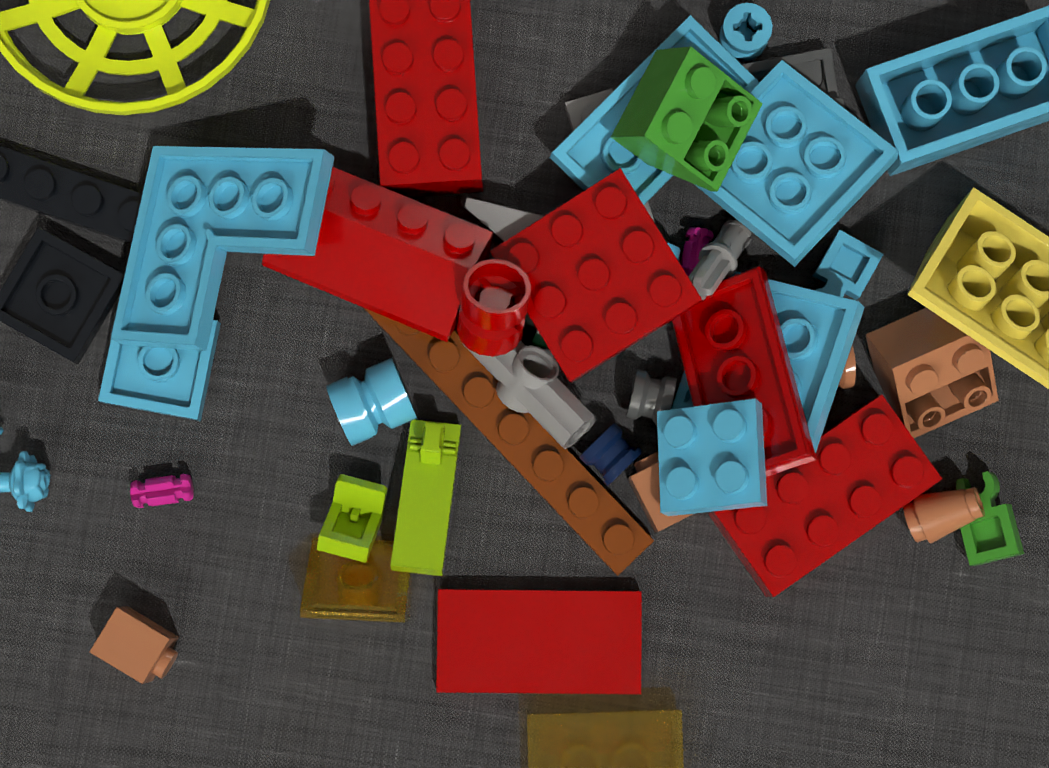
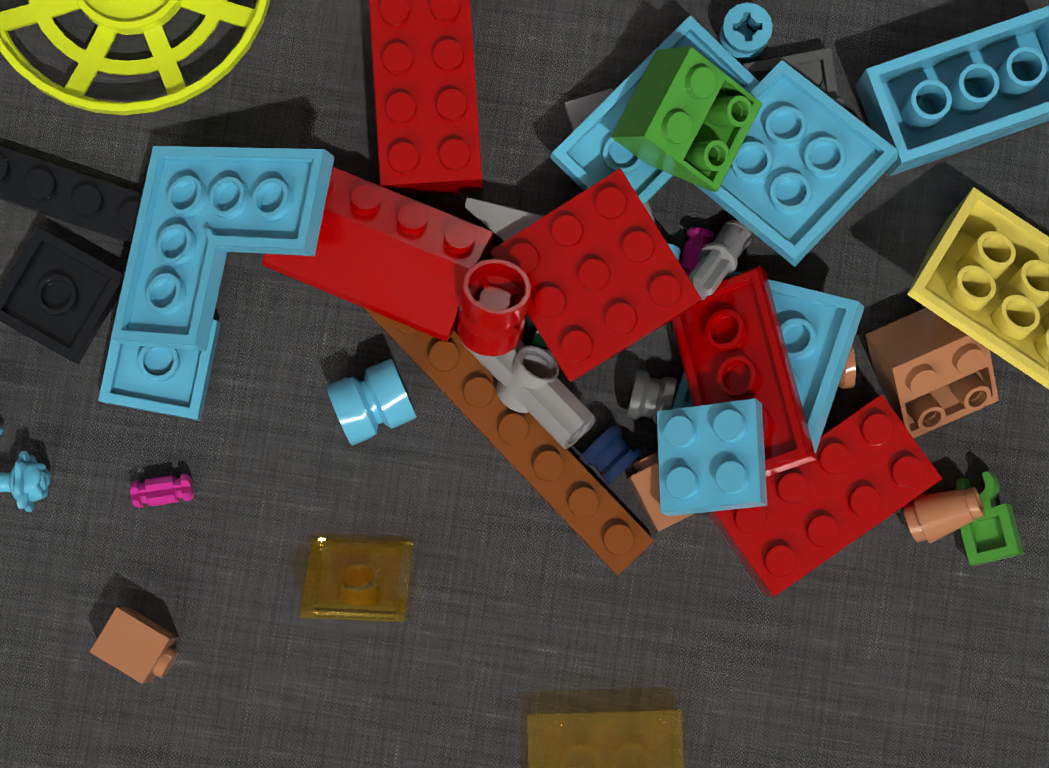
(353, 518): lime bracket -> none
(426, 498): lime hinge -> none
(539, 641): red tile -> none
(847, 266): medium azure plate -> none

